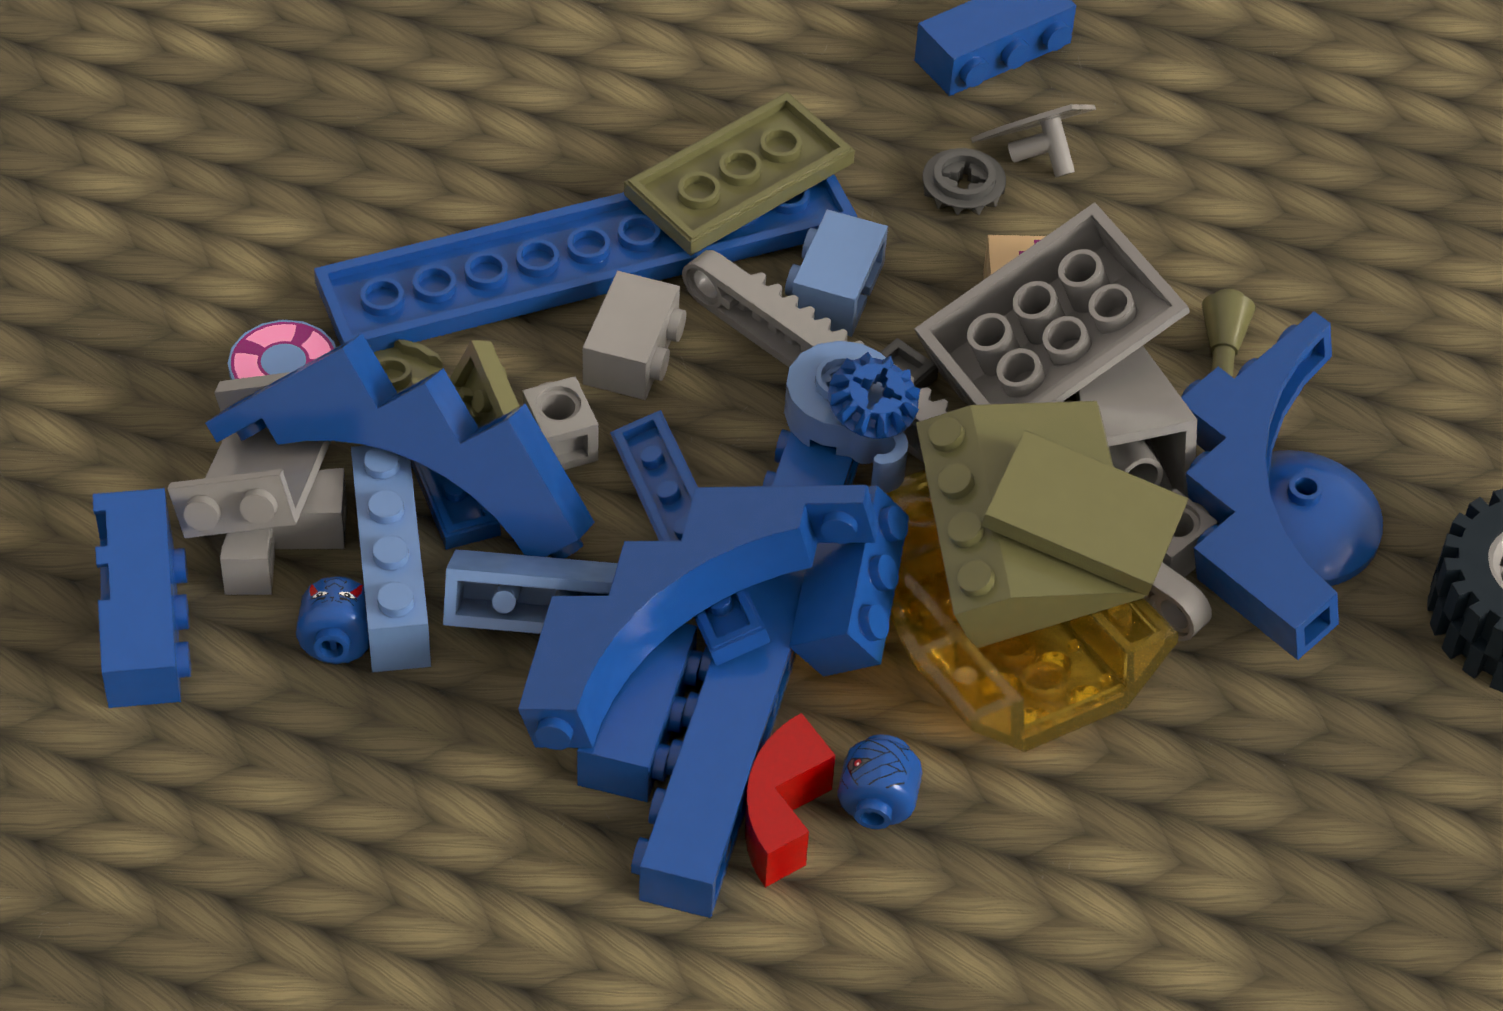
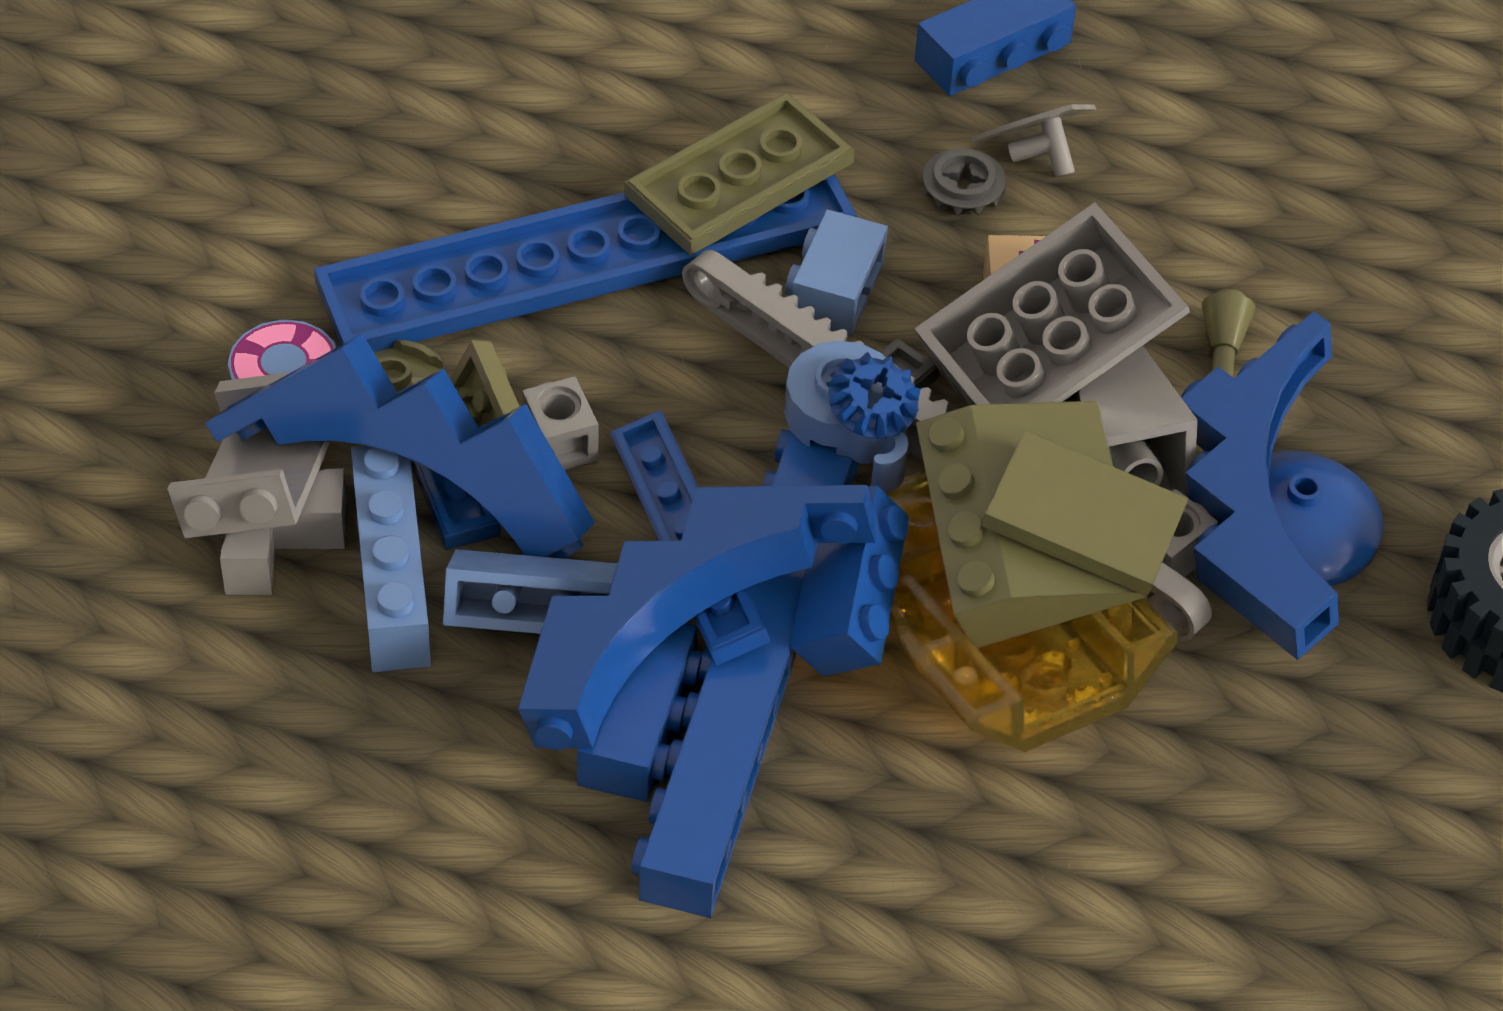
(140, 599): blue wedge -> none
(333, 618): blue head -> none
(633, 335): light grey brick -> none
(786, 774): red brick -> none
(880, 779): blue head -> none

